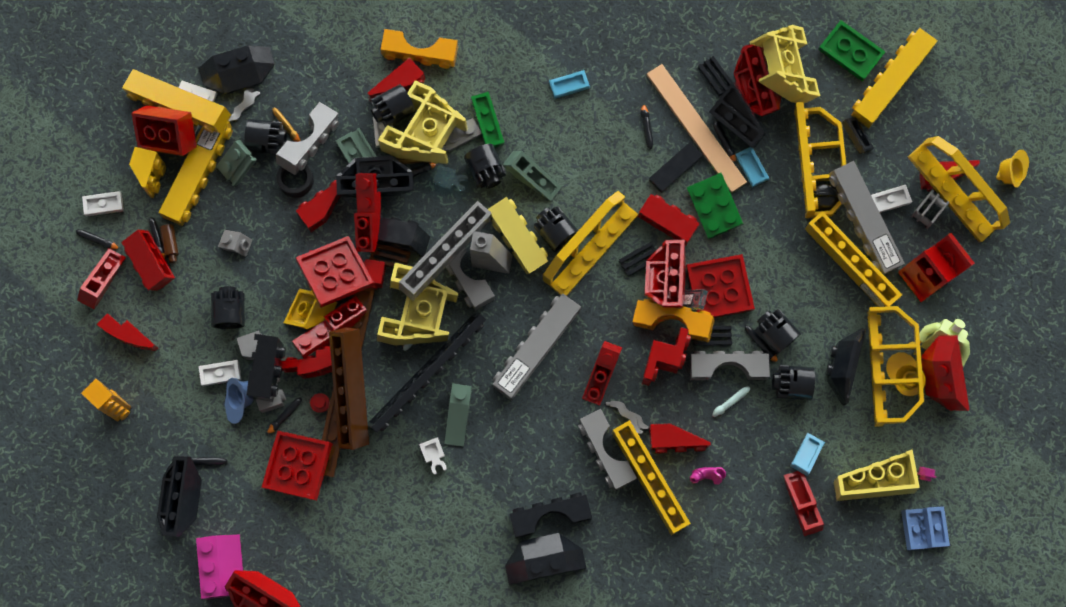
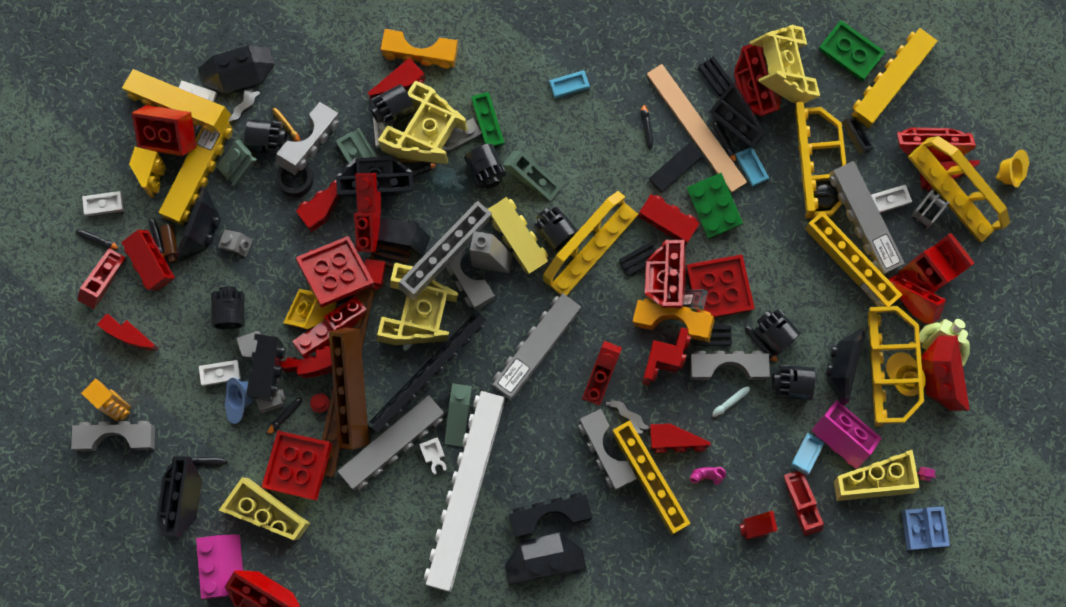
(88, 437): none -> light grey arch
(199, 227): none -> black wedge
(262, 509): none -> light yellow wedge
(391, 443): none -> light grey brick
(465, 492): none -> white brick
(758, 525): none -> red slope
(846, 434): none -> dark pink slope
(914, 137): none -> red wedge
(918, 300): none -> red slope

